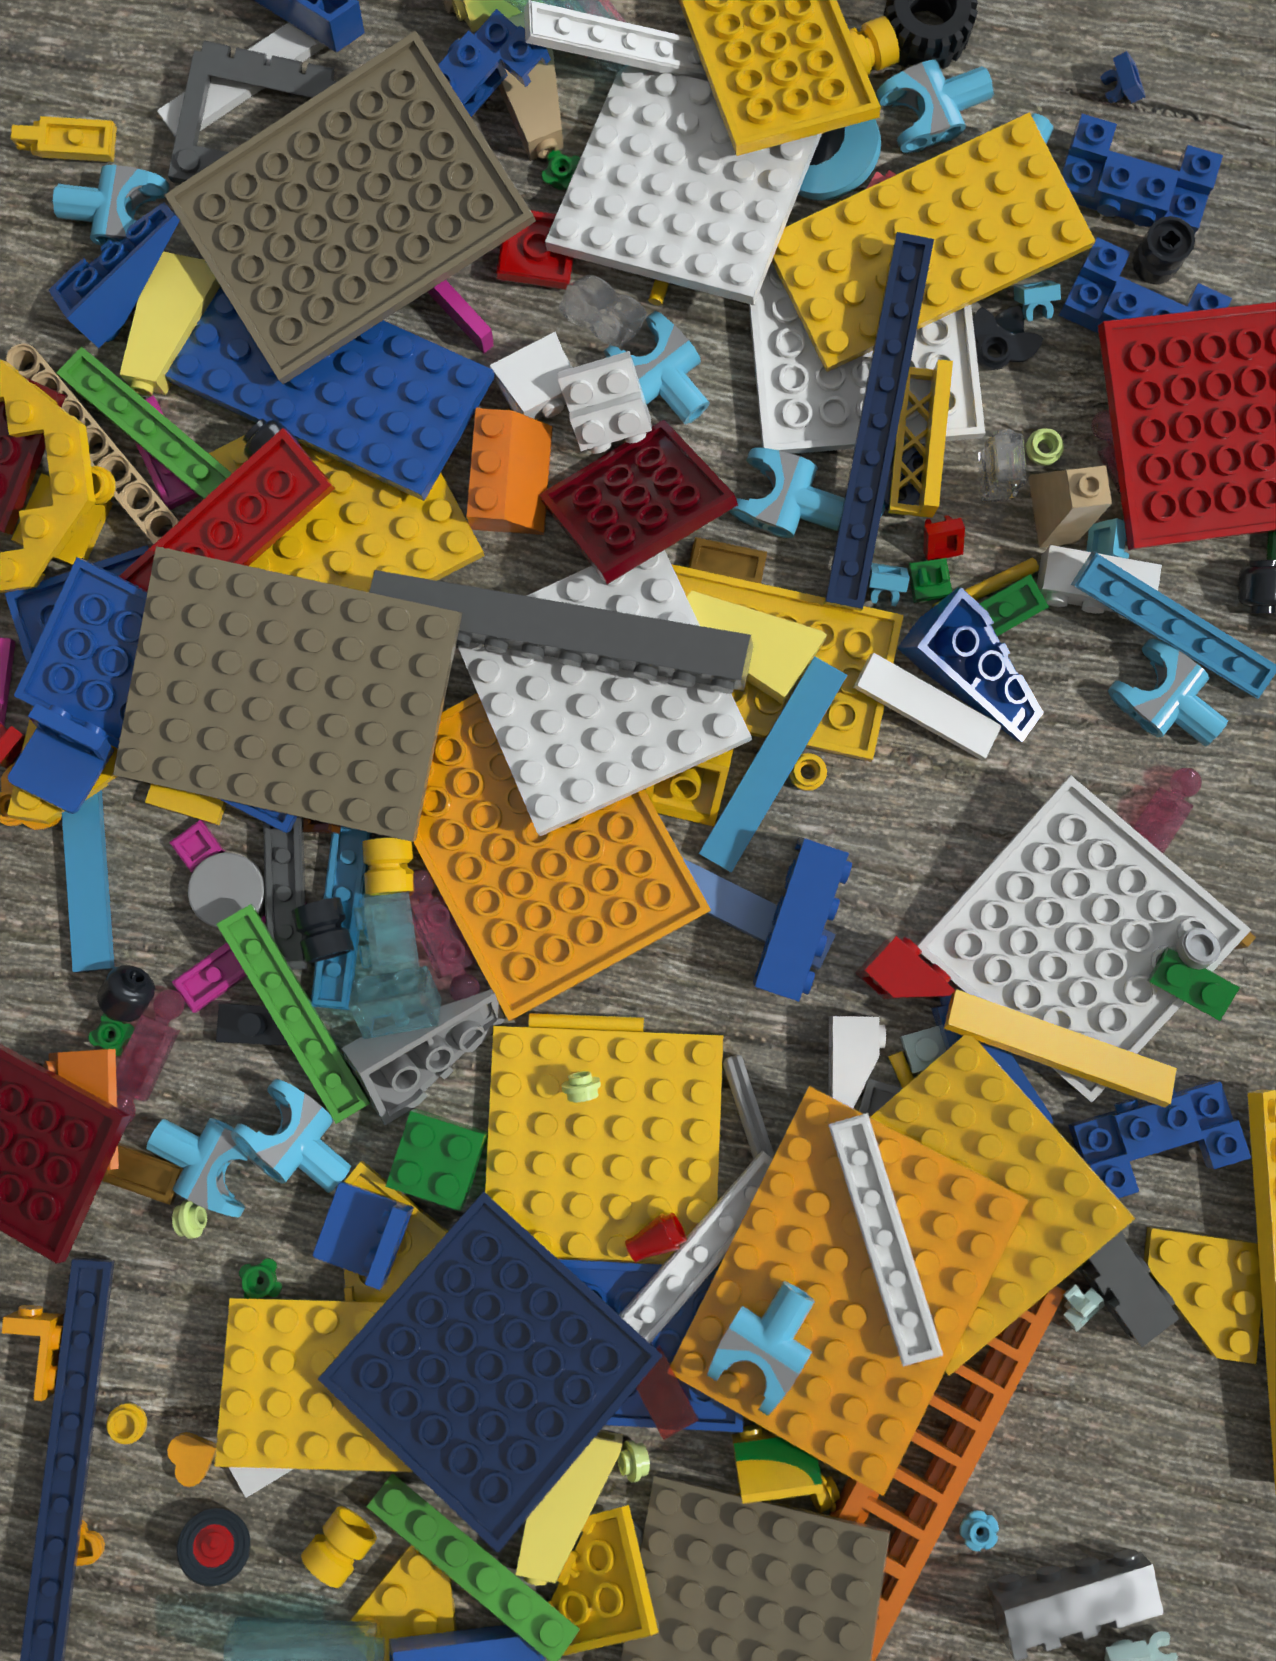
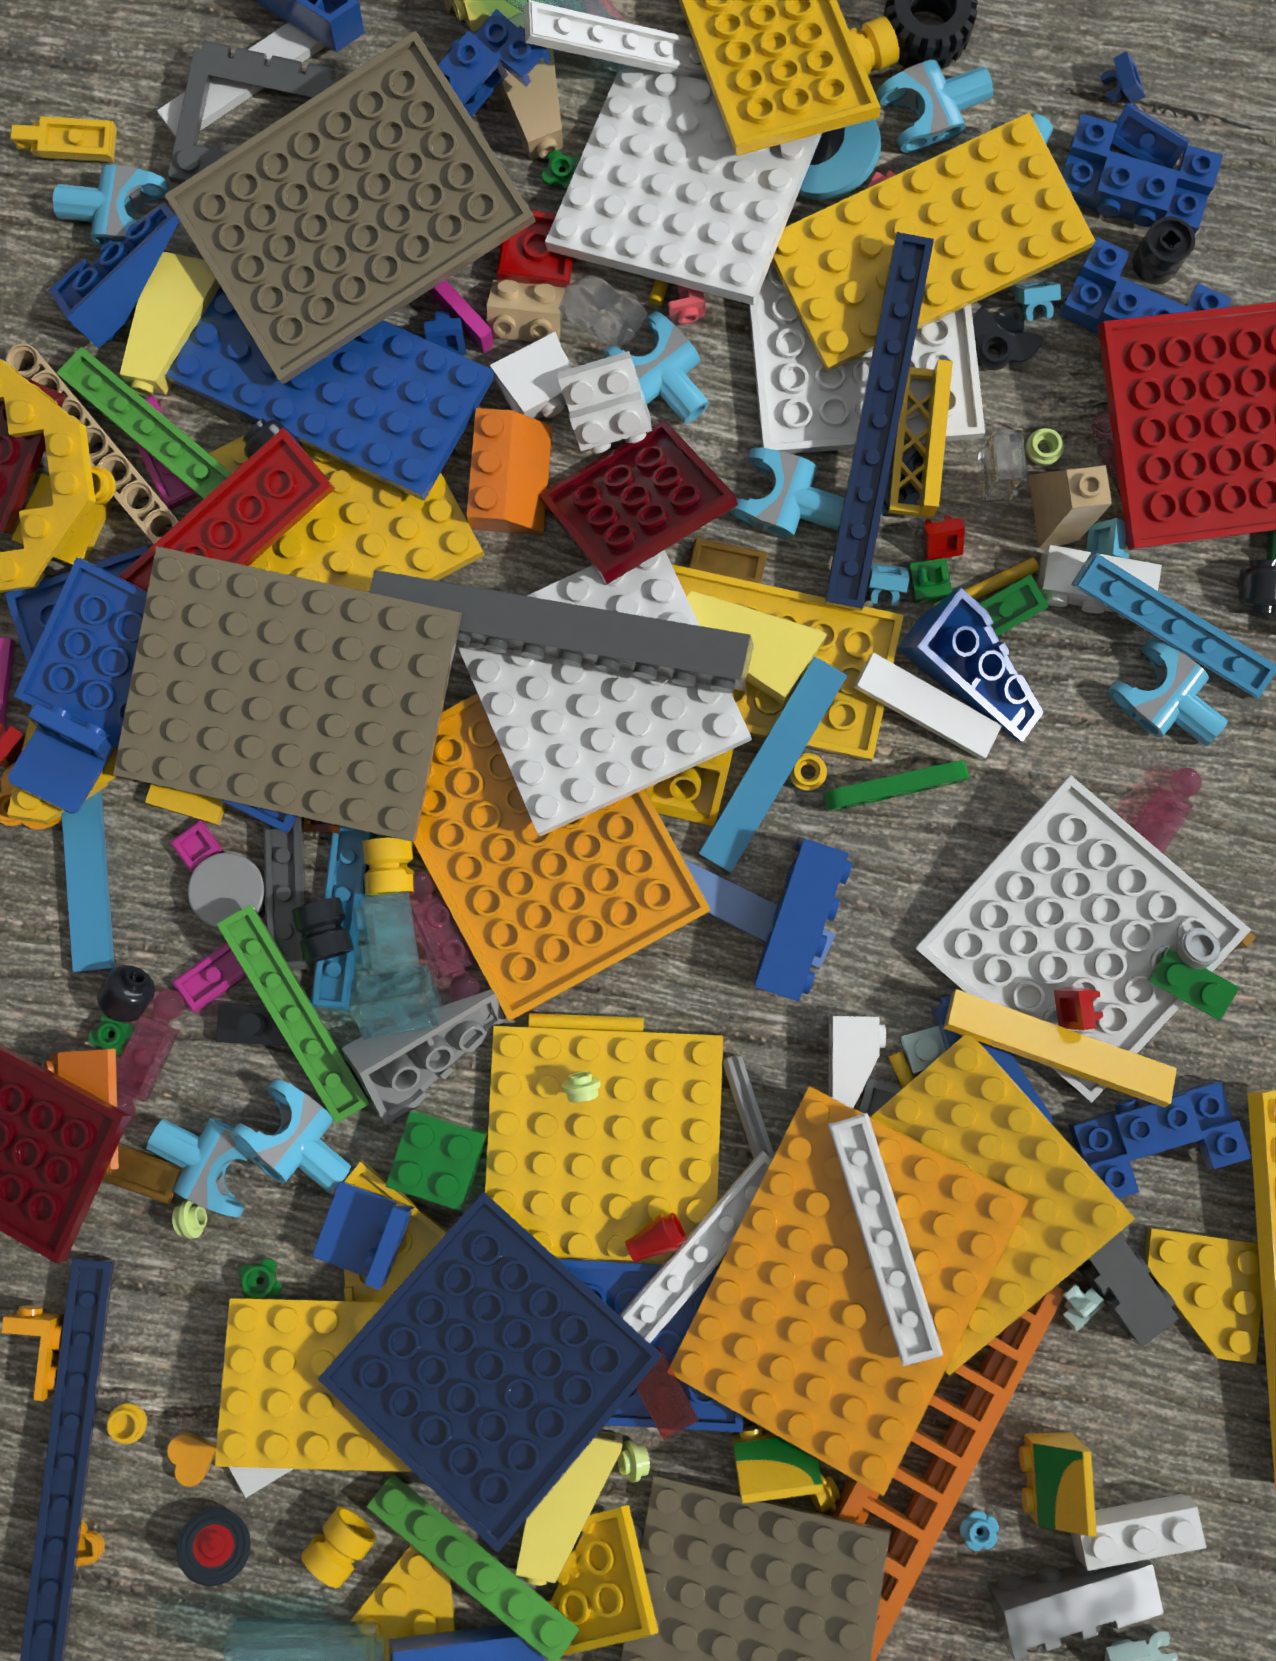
(446, 332): none -> blue tile
(524, 310): none -> tan bracket
(688, 307): none -> coral bracket
(768, 1343): medium azure connector -> none
(896, 786): none -> green beam
(899, 972): red slope -> none
(1058, 1482): none -> yellow slope
(1076, 1008): none -> red tile
(1141, 1532): none -> white brick
(1148, 138): none -> blue plate

